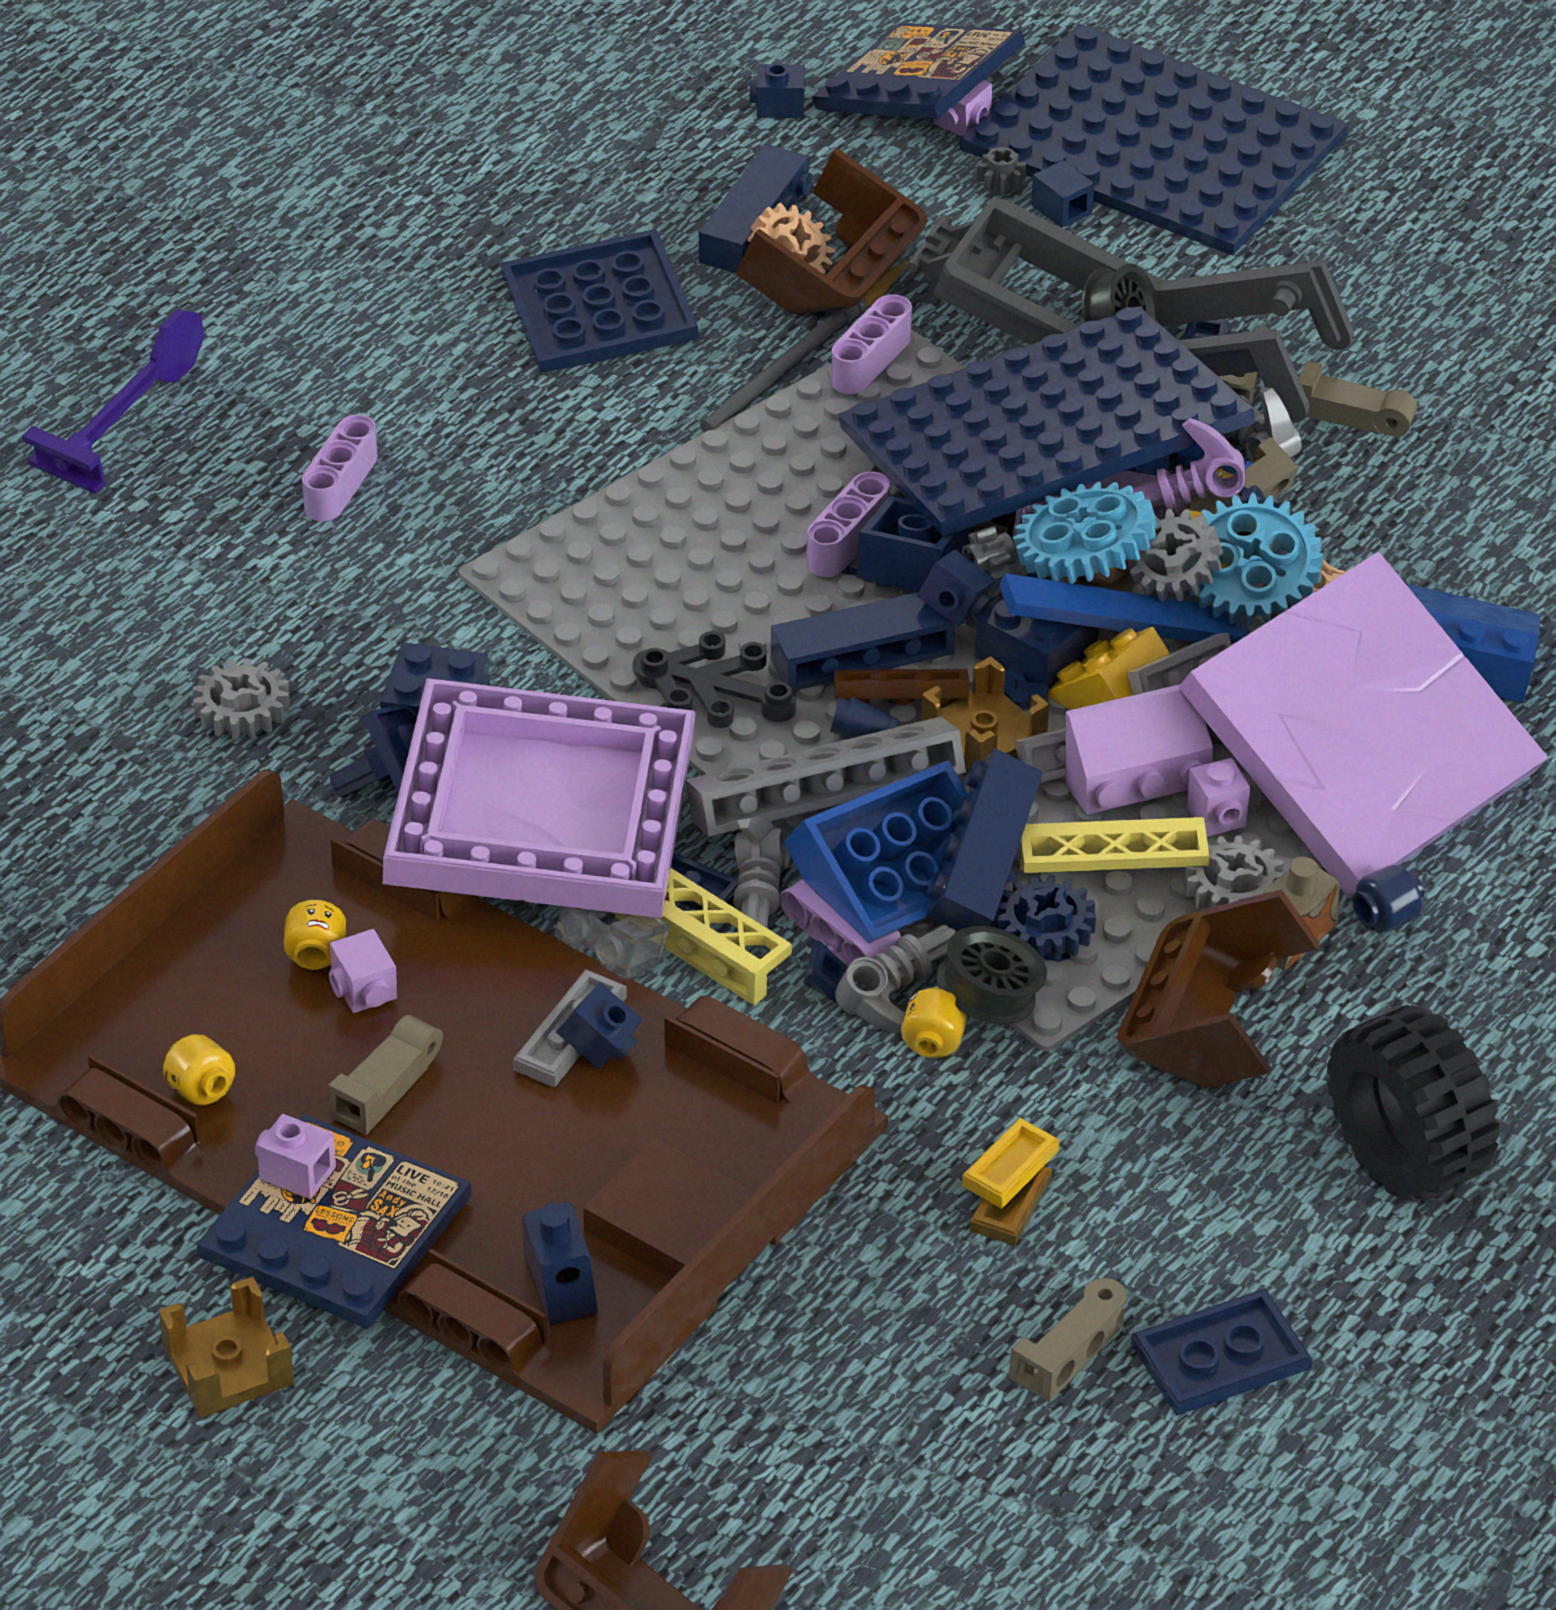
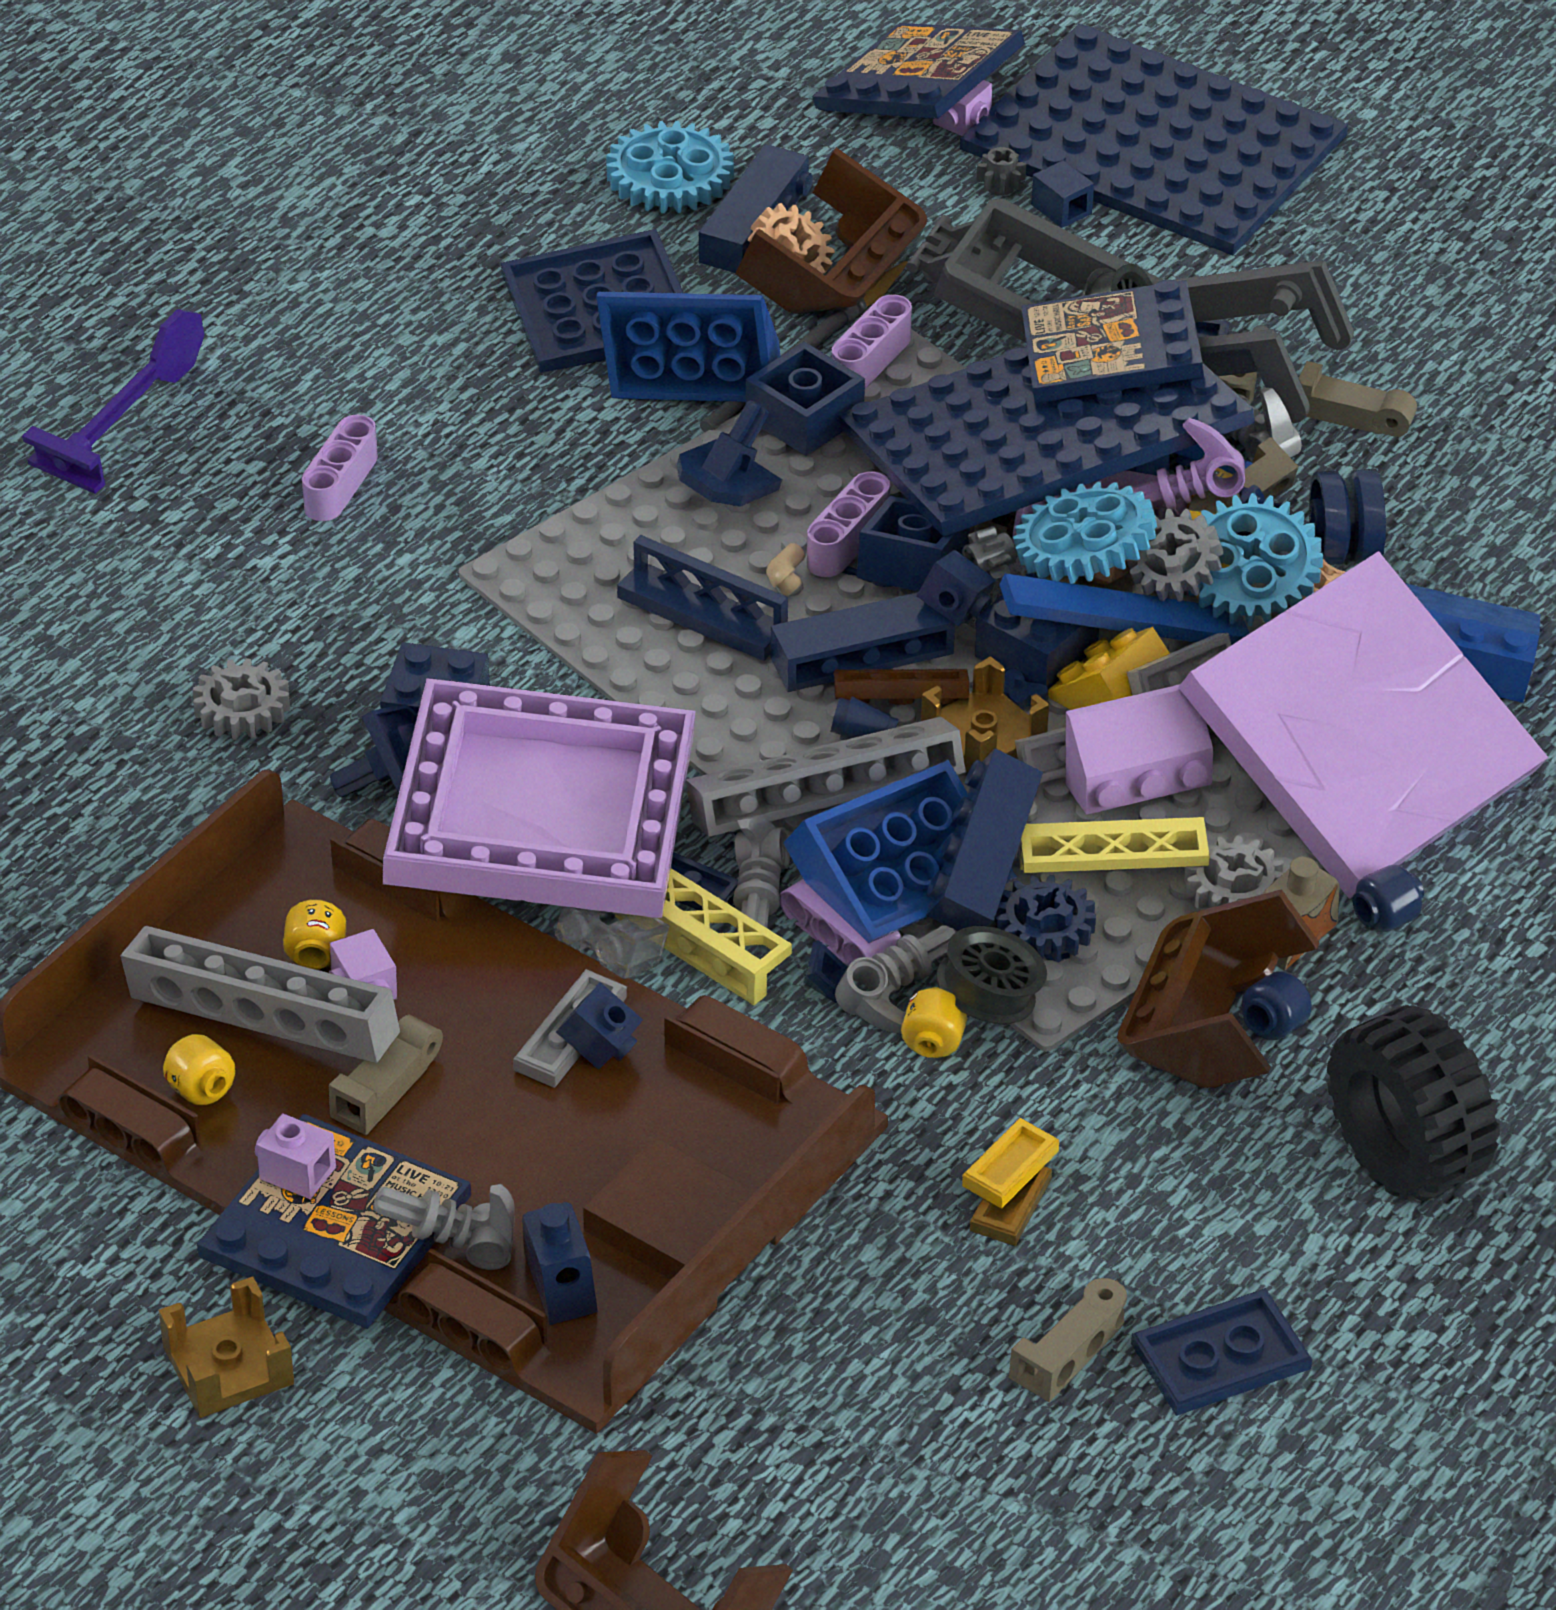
(261, 993): none -> light grey brick
(485, 1229): none -> light grey piece
(660, 668): black plant -> none
(670, 166): none -> medium azure gear
(684, 344): none -> blue slope
(704, 606): none -> dark blue fence
(726, 466): none -> dark blue piece
(779, 91): dark blue brick -> none
(782, 566): none -> tan arm
(805, 396): none -> dark blue brick
(1112, 341): none -> plate
(1219, 796): lavender brick -> none
(1276, 1005): none -> dark blue head
(1348, 514): none -> dark blue wheel

